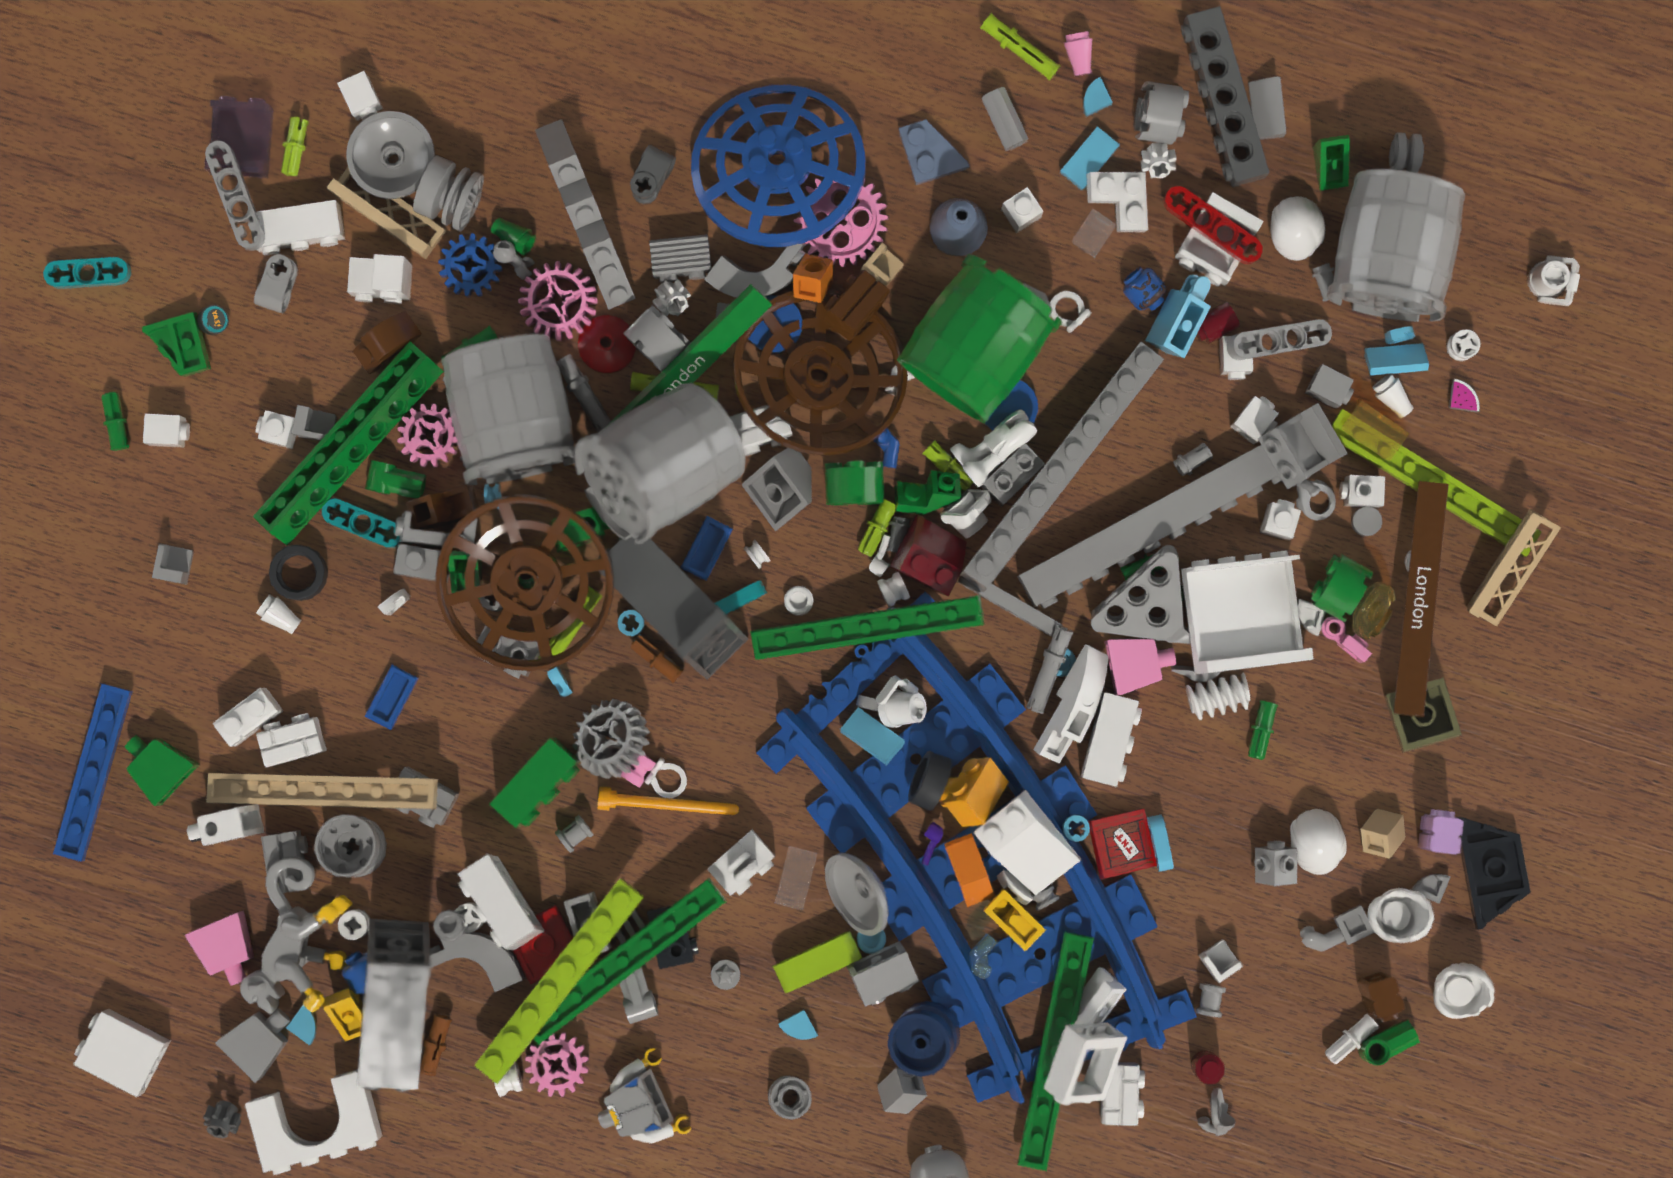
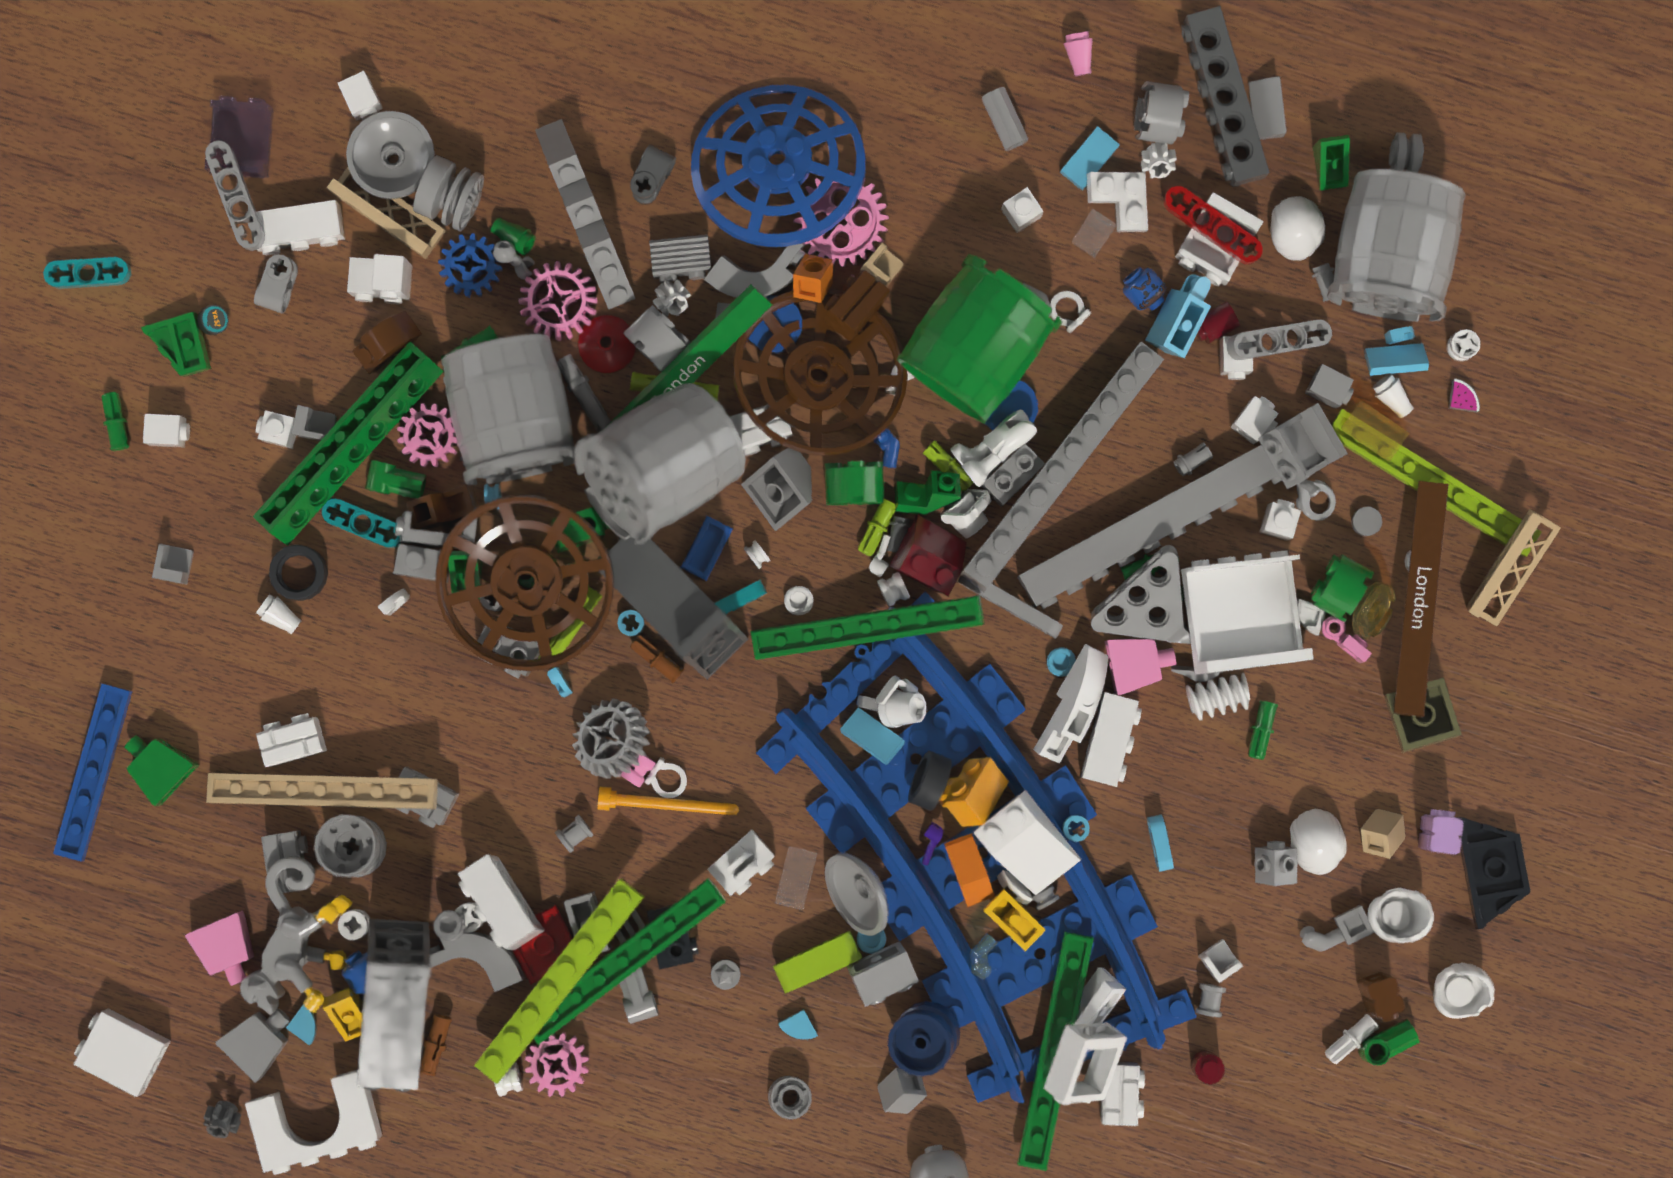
(226, 825): white torso -> none
(247, 717): white brick -> none
(294, 146): lime axle -> none
(391, 697): blue tile -> none
(536, 783): green brick -> none
(639, 1106): light grey torso -> none
(929, 152): sand blue wing -> none
(956, 235): sand blue cone -> none
(1047, 67): lime pin -> none
(1047, 675): light grey pin -> none
(1096, 97): medium azure tile -> none
(1122, 843): red tile -> none
(1221, 1120): light grey piece -> none
(1363, 491): white brick -> none
(1432, 886): light grey tile -> none
(1550, 278): white piece -> none

